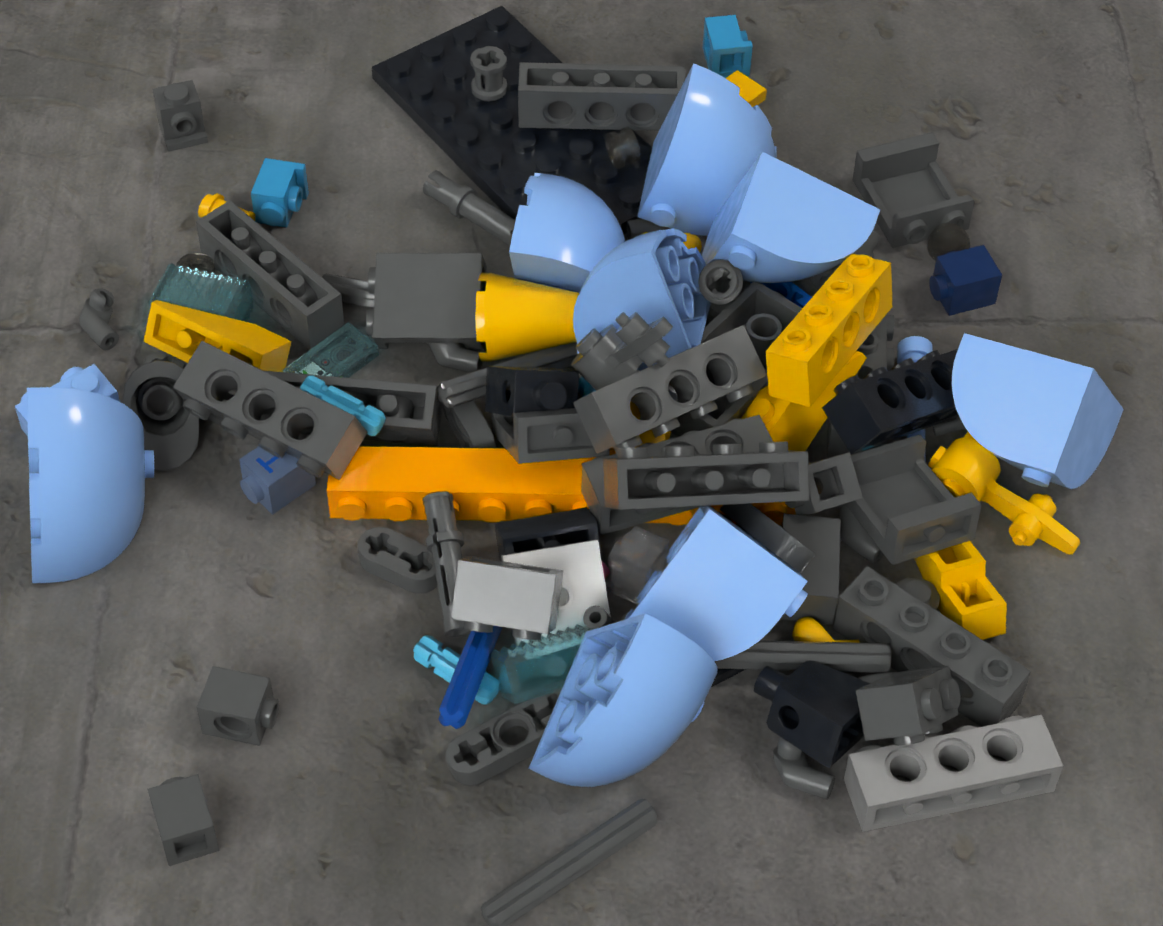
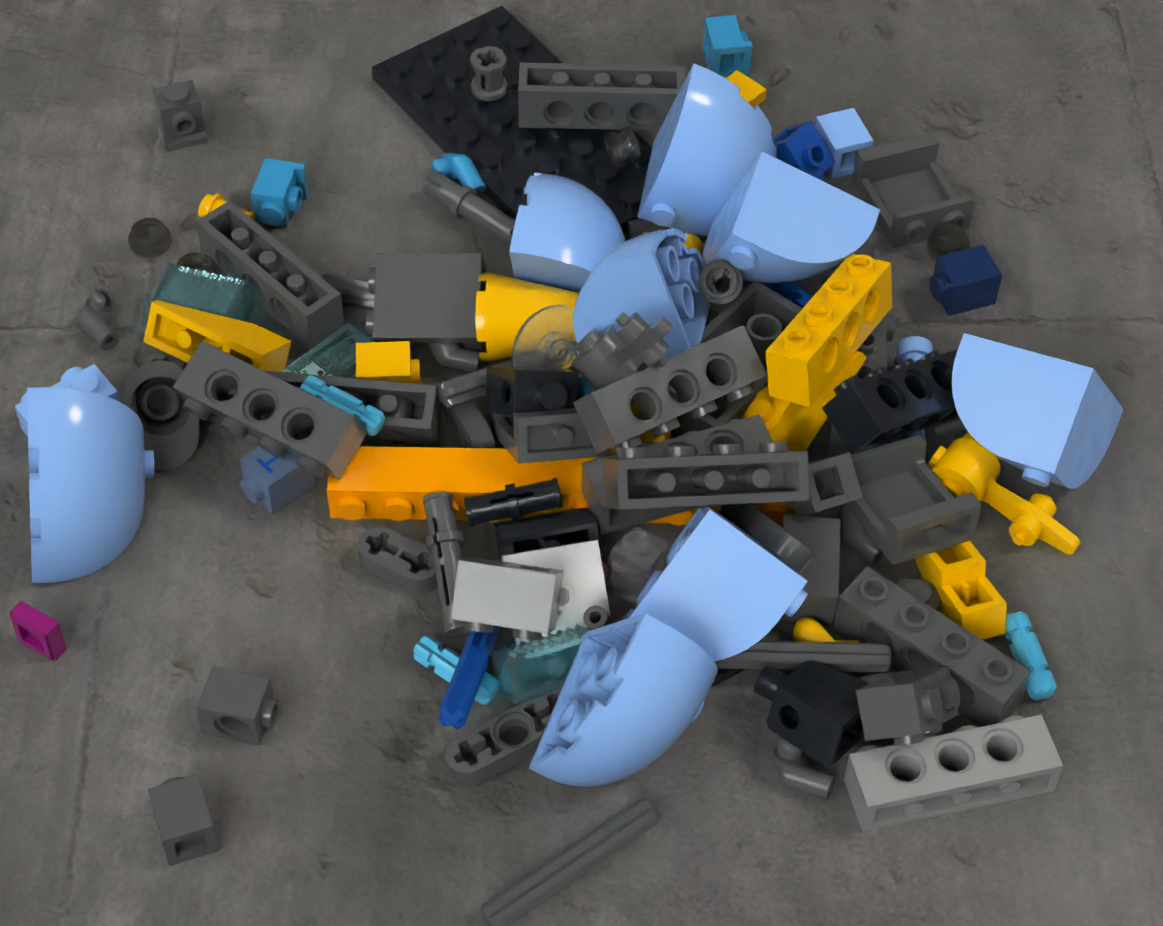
(38, 631): none -> magenta tile
(149, 238): none -> clear smoke plate
(387, 362): none -> yellow brick
(459, 168): none -> dark azure arm
(513, 502): none -> black pin
(544, 337): none -> clear dish
(804, 149): none -> blue brick
(843, 136): none -> light blue brick
(1029, 654): none -> medium azure axle

